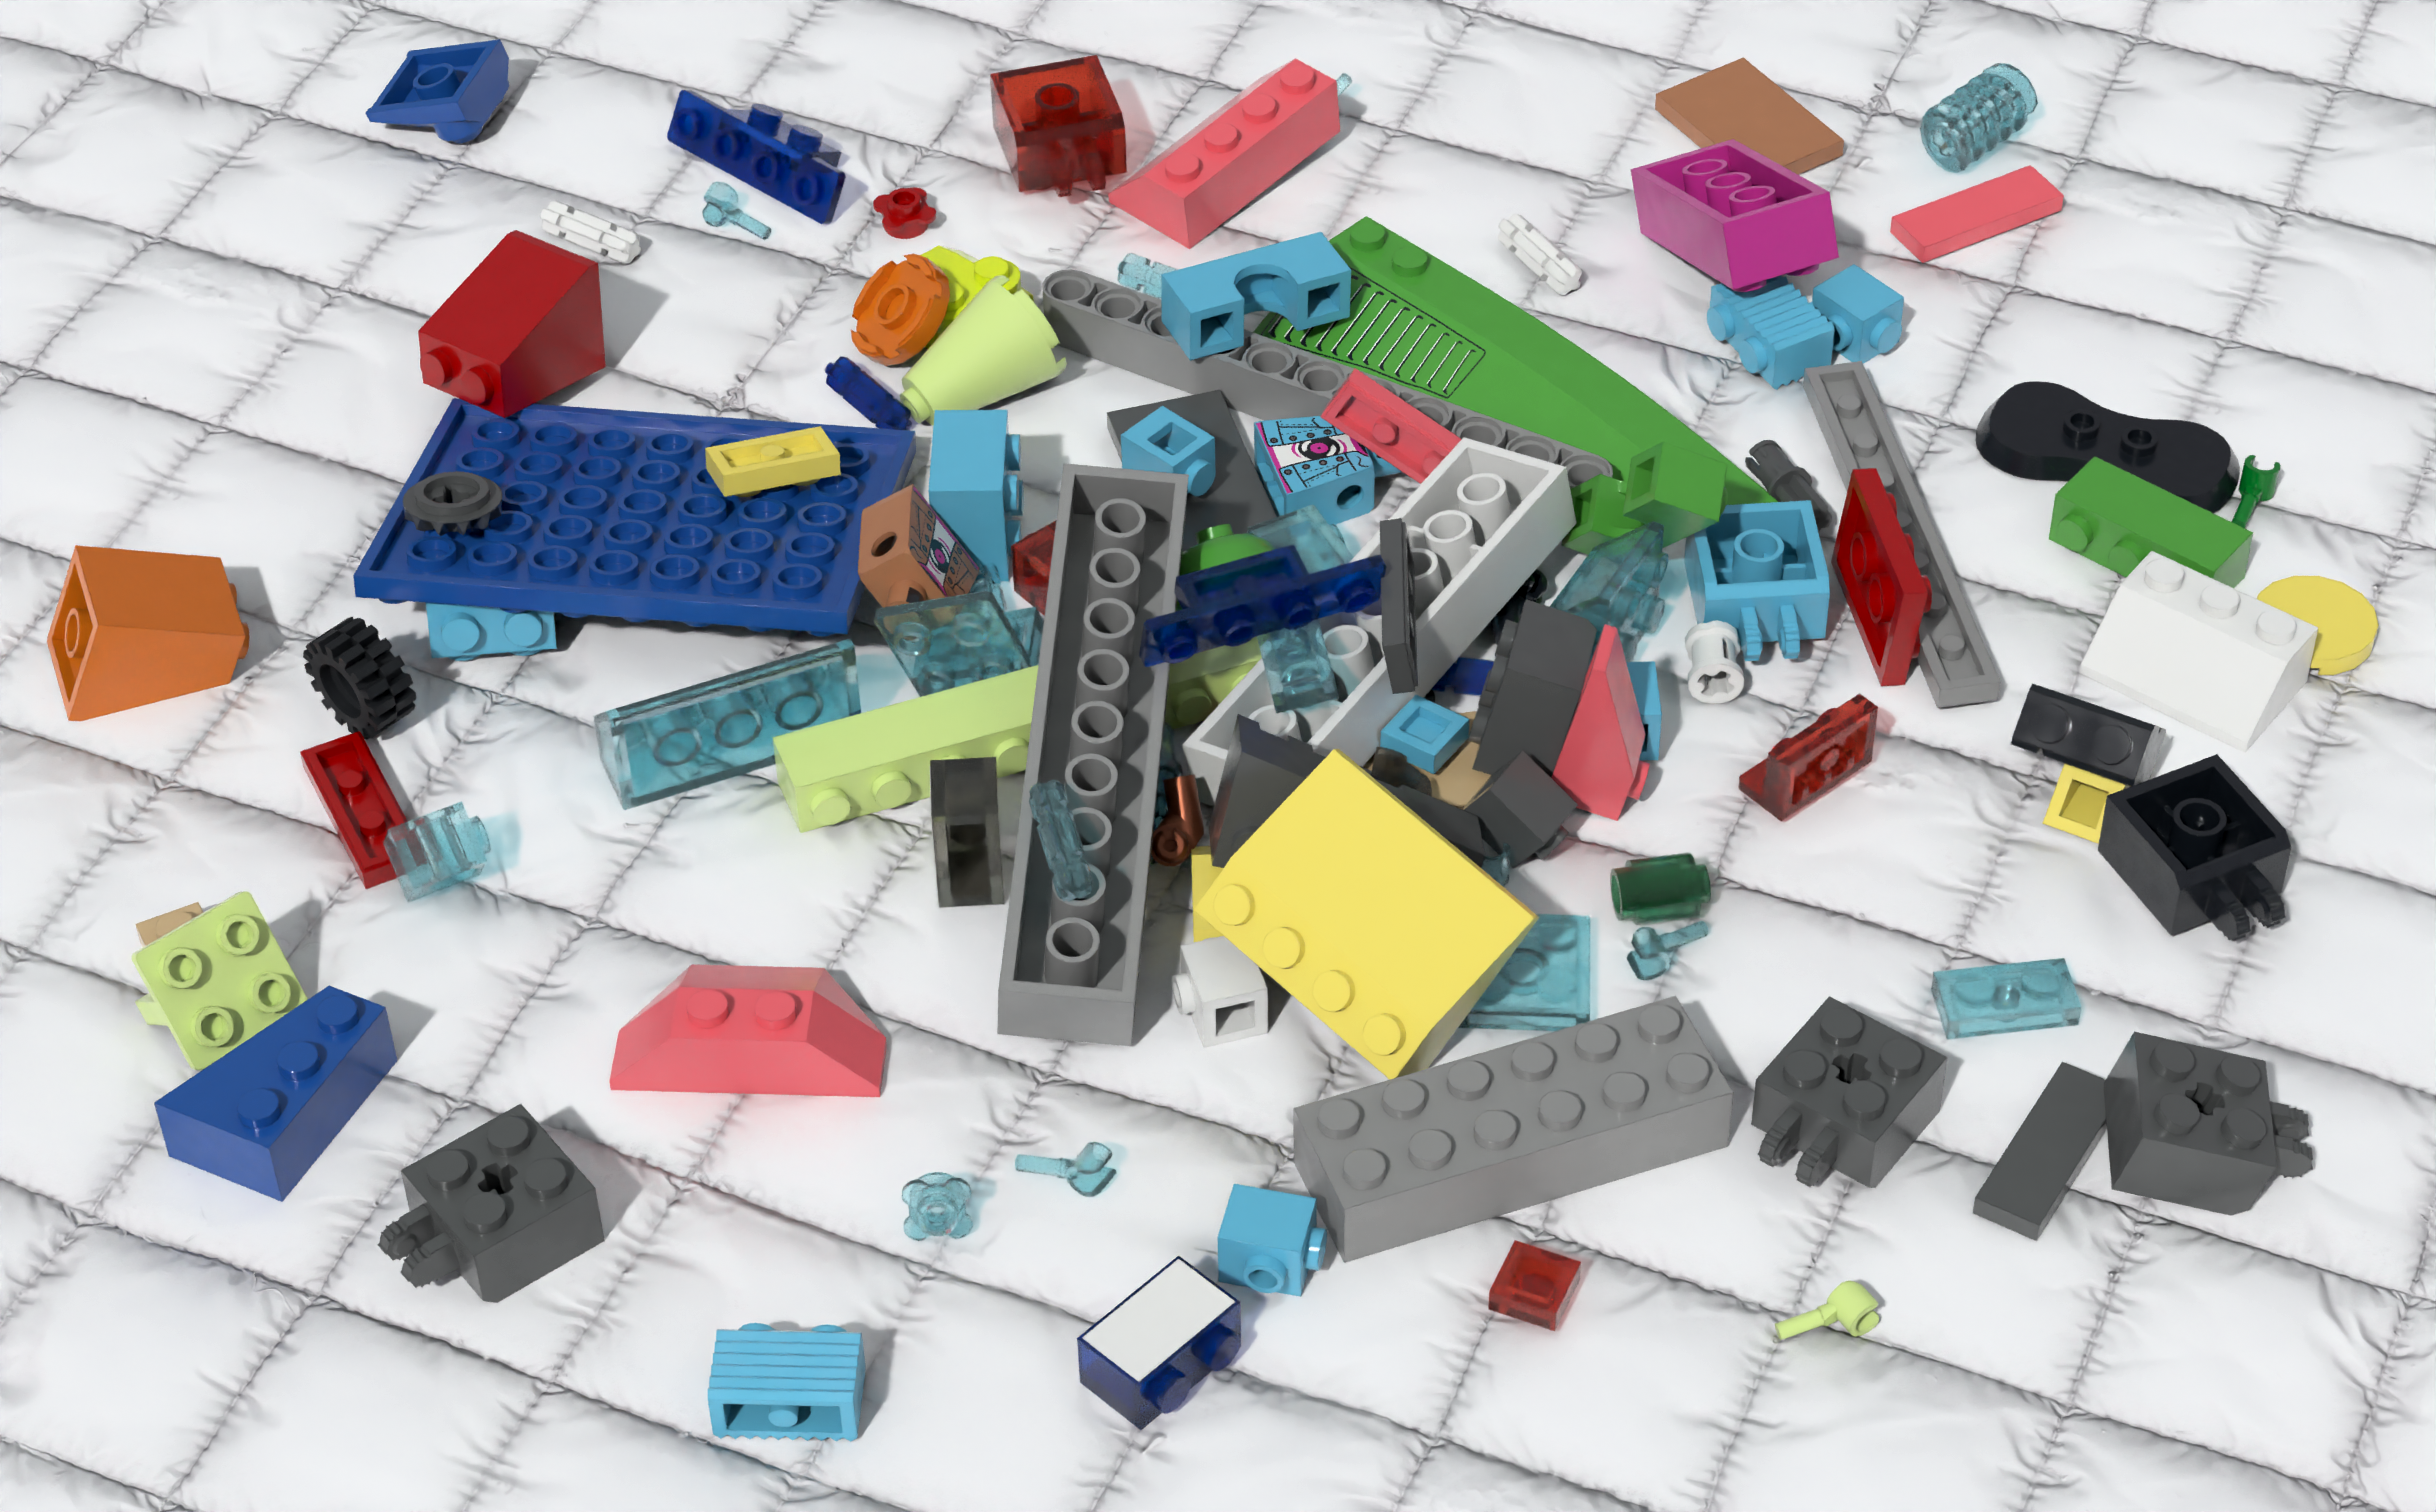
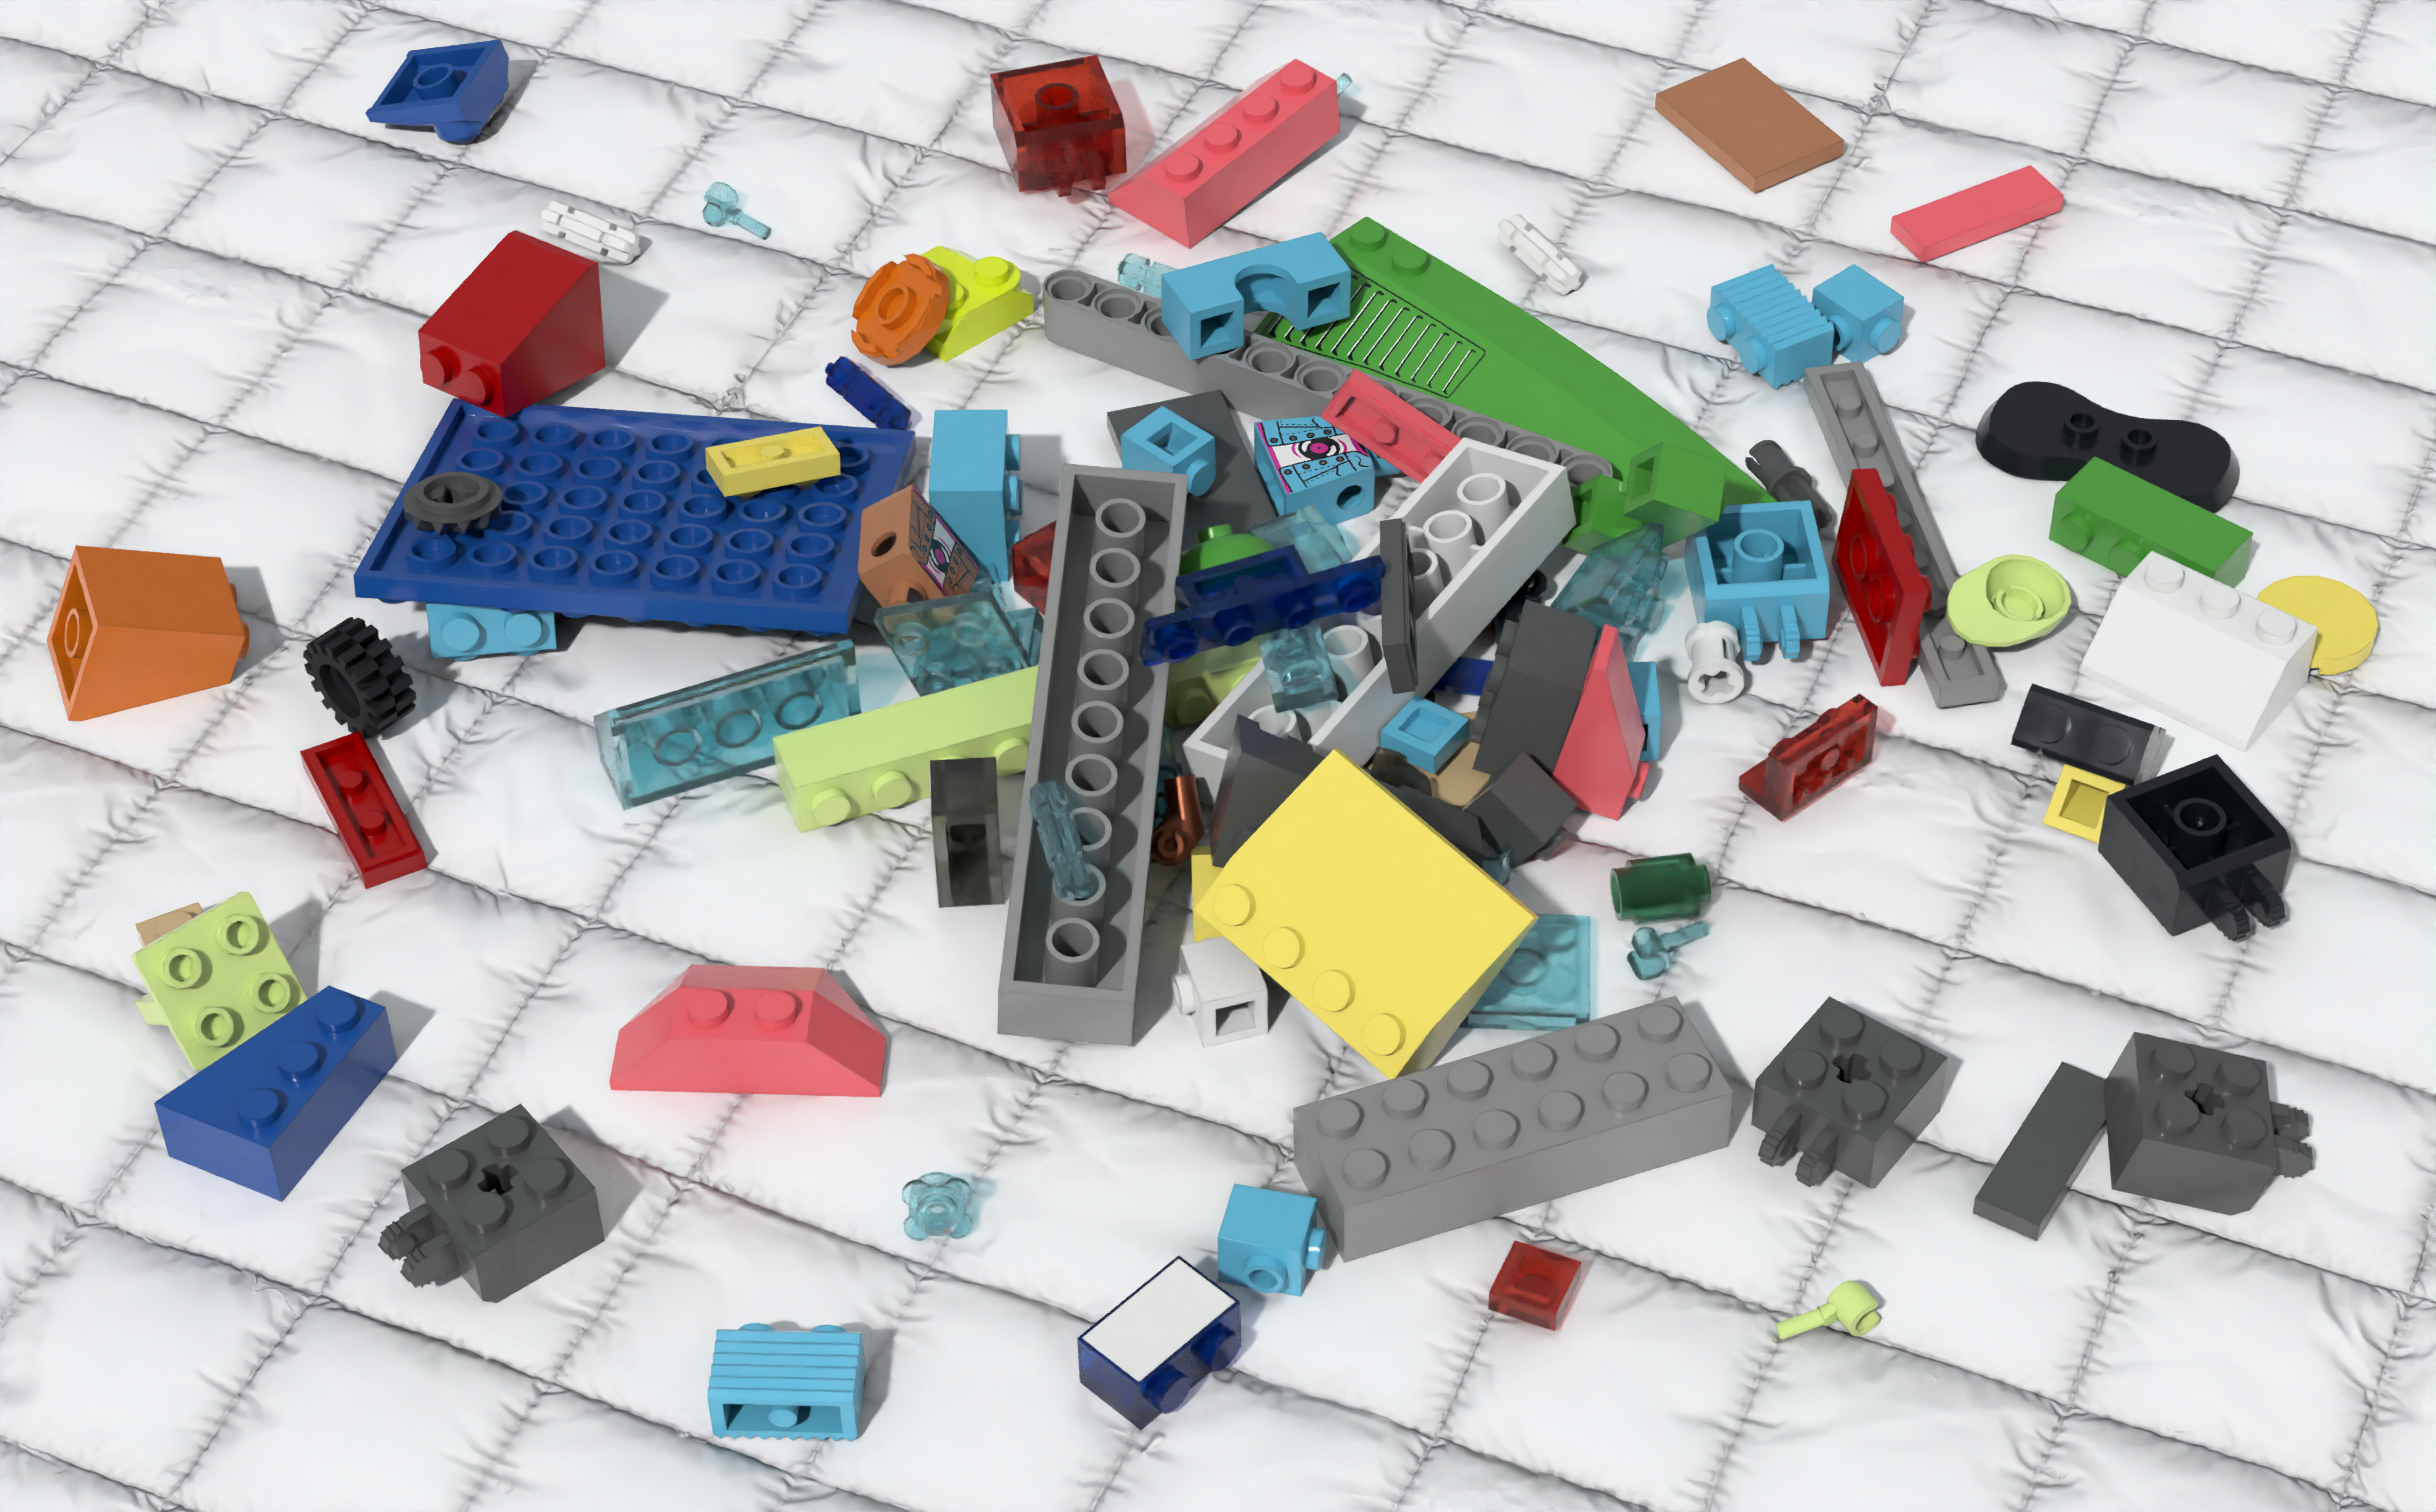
(437, 850): clear light blue brick -> none
(762, 151): clear blue bracket -> none
(905, 212): red plate -> none
(984, 355): yellowish green cone -> none
(1084, 1174): clear light blue hand -> none
(1735, 214): dark pink brick -> none
(1977, 116): clear light blue piece -> none
(2006, 998): clear light blue plate -> none
(2007, 601): none -> yellowish green cap
(2254, 487): green hand -> none

